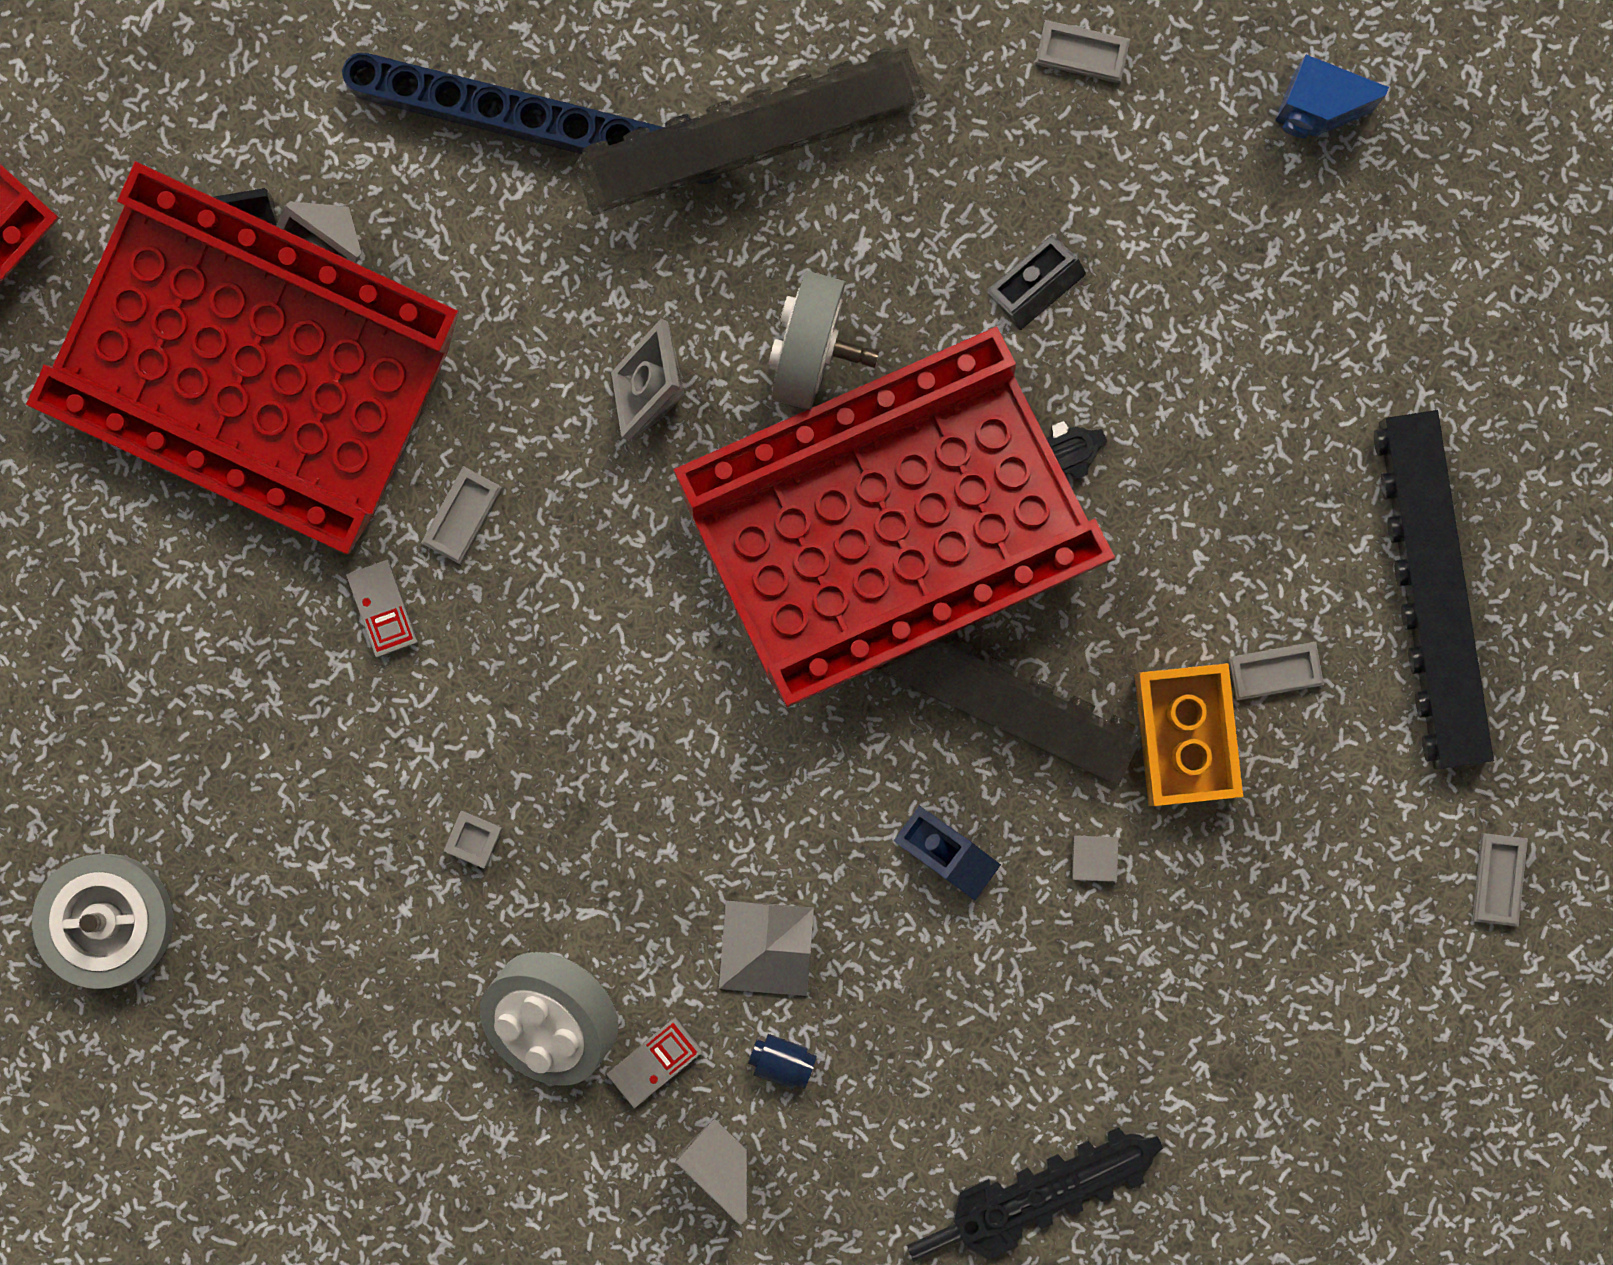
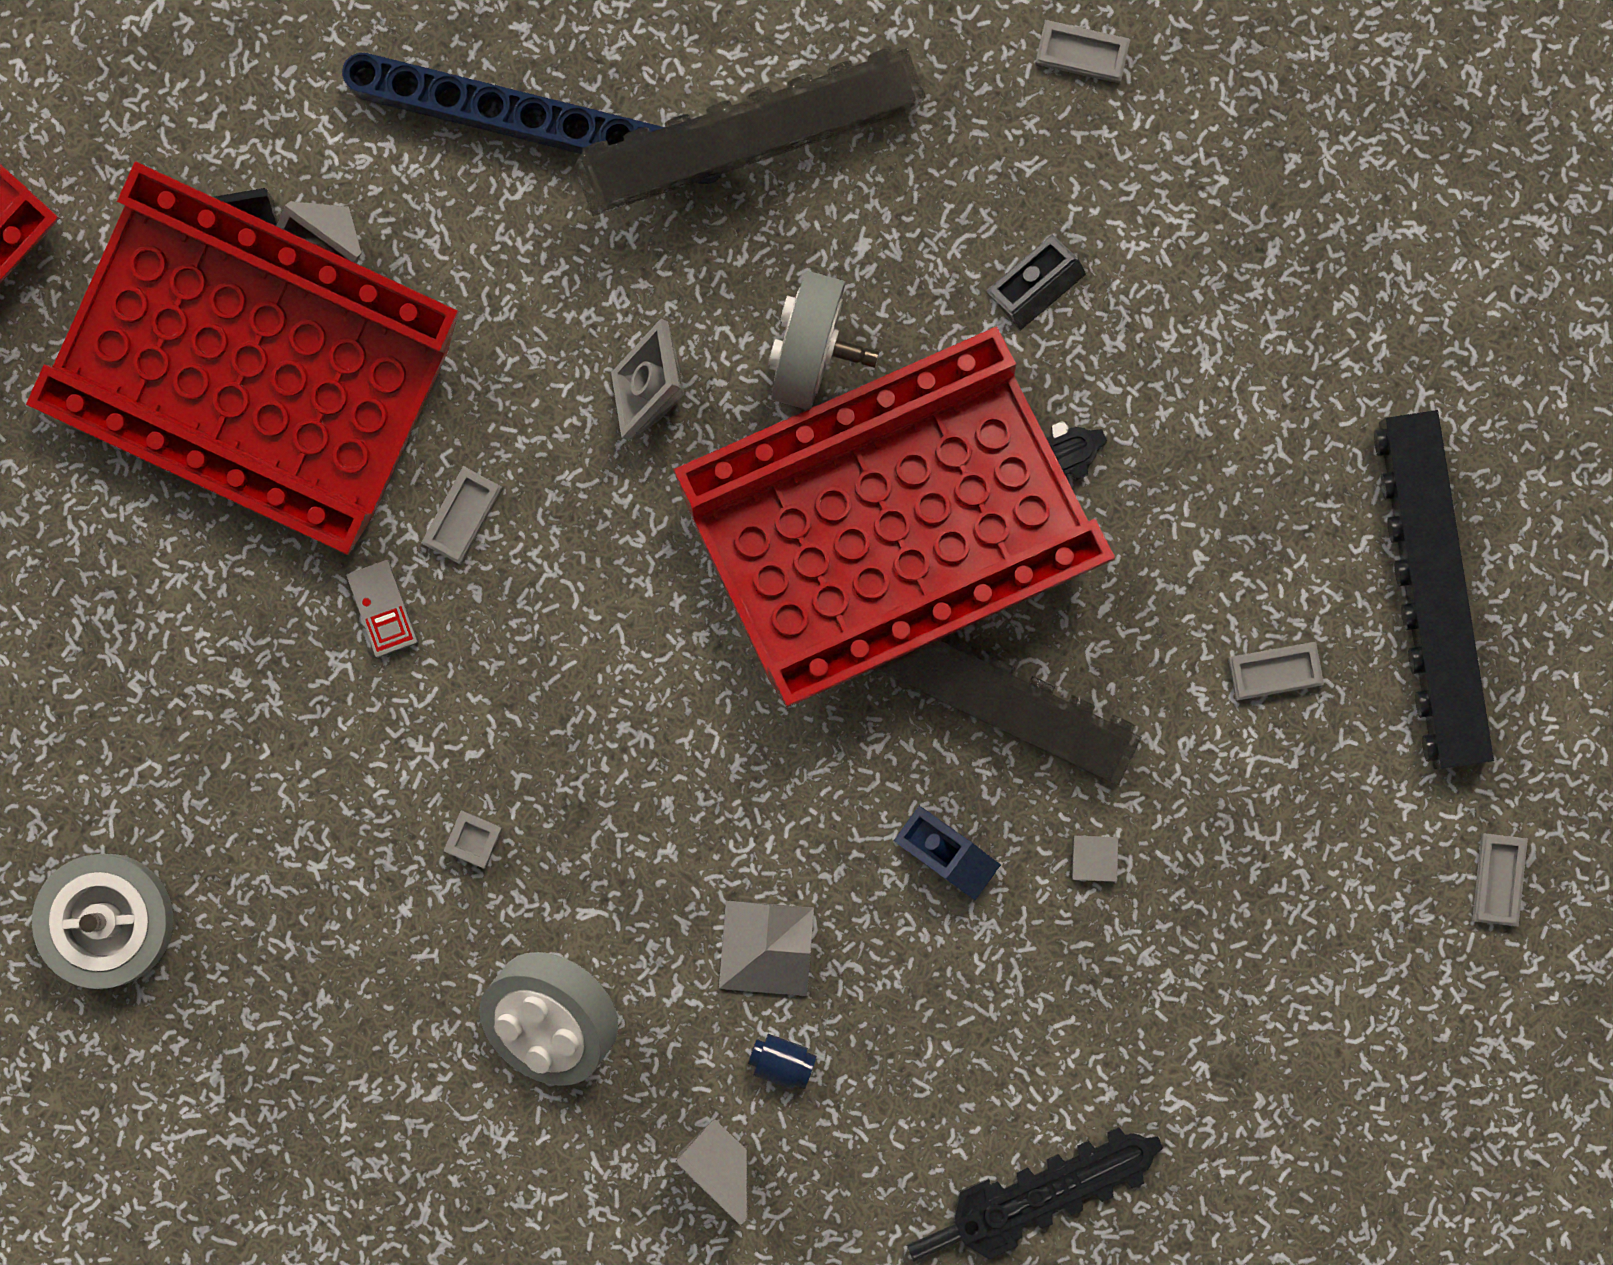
(654, 1062): light grey tile -> none
(1188, 735): light orange brick -> none
(1326, 98): blue slope -> none

